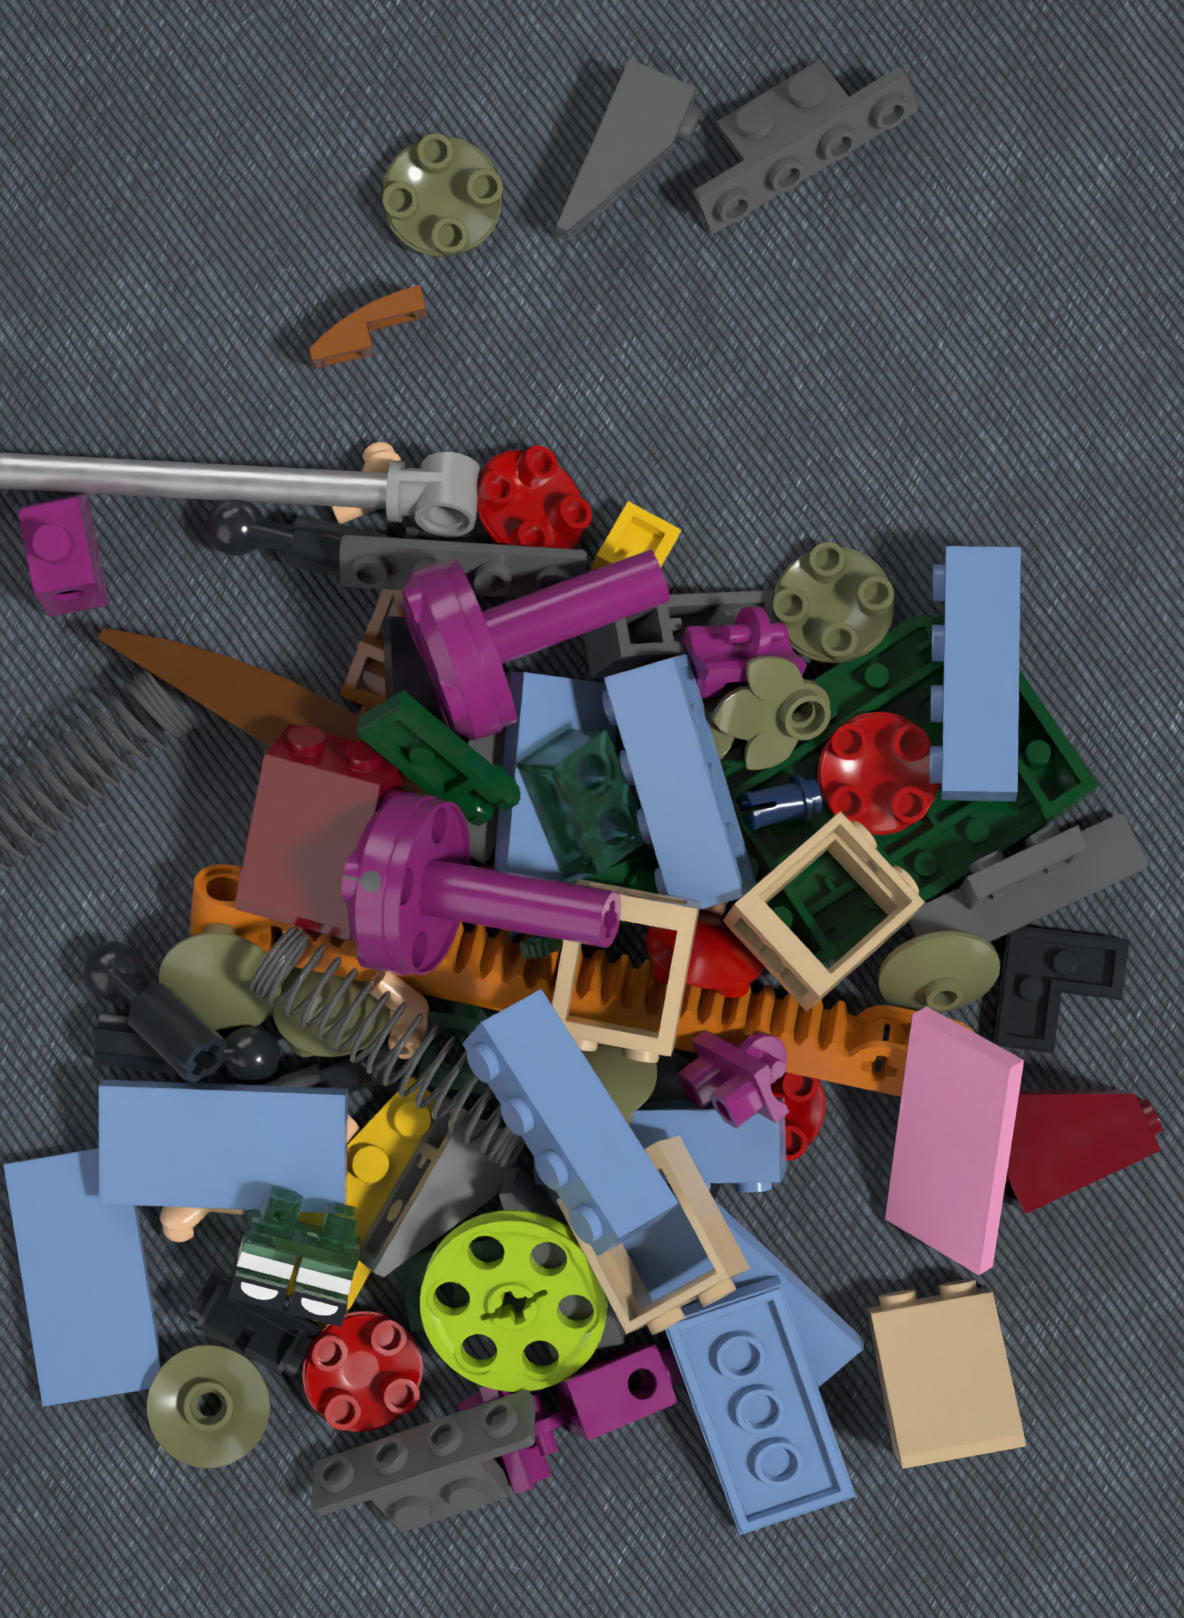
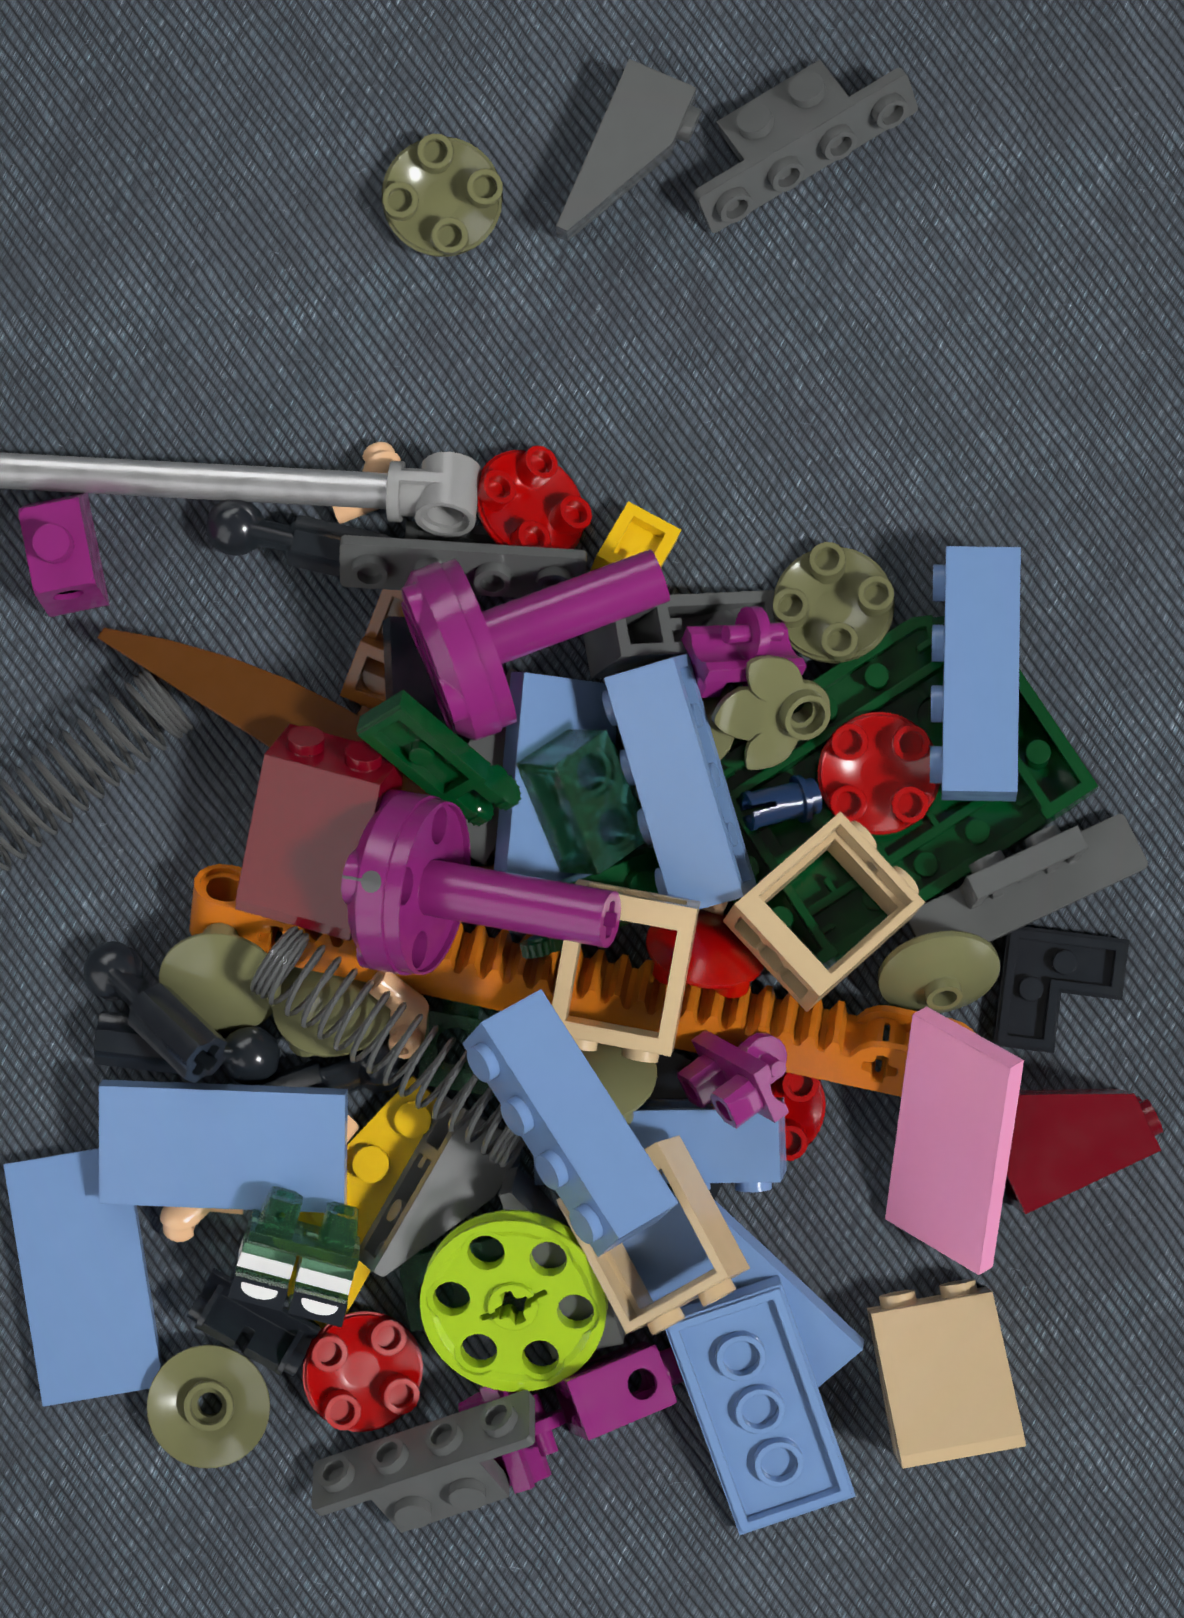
(351, 335): dark orange slope -> none

